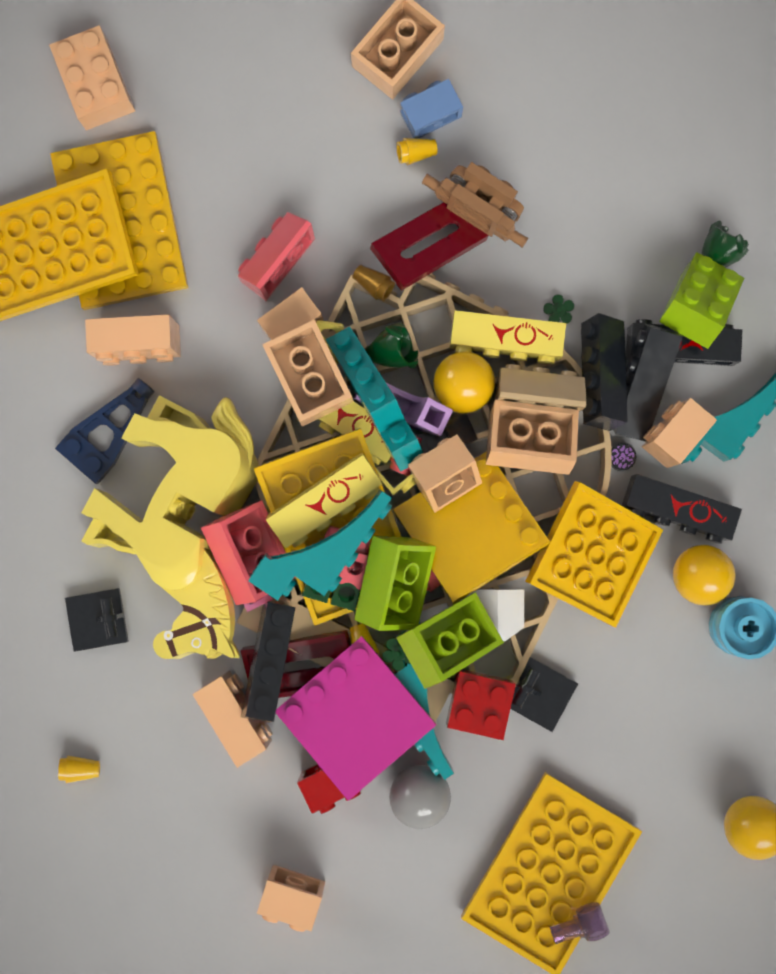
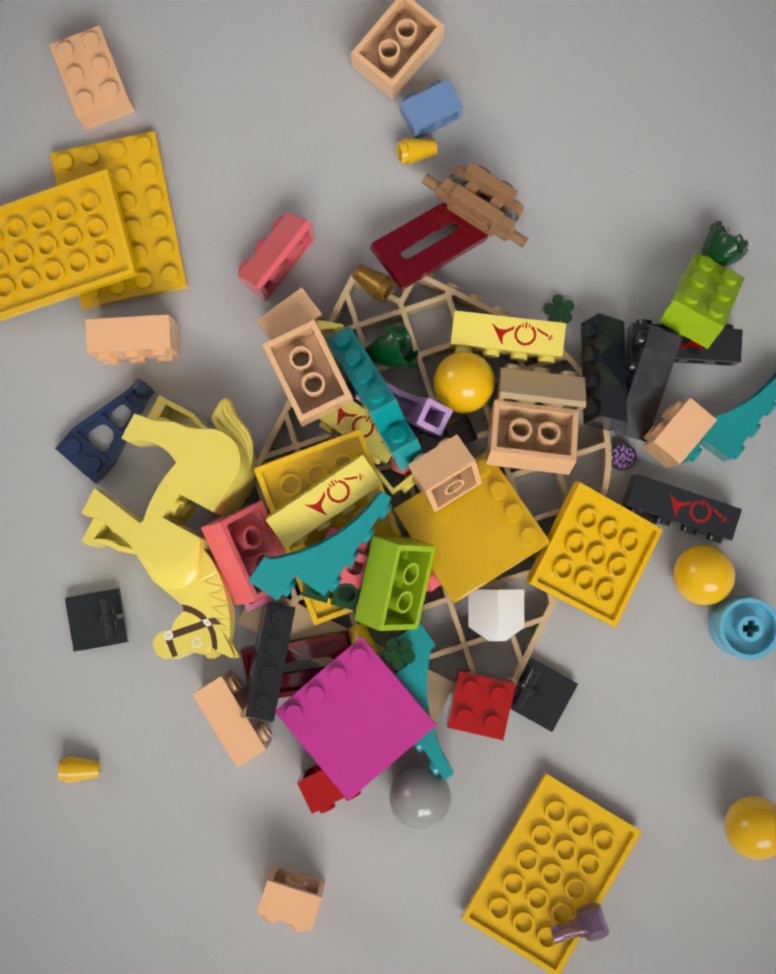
(450, 640): lime brick -> none

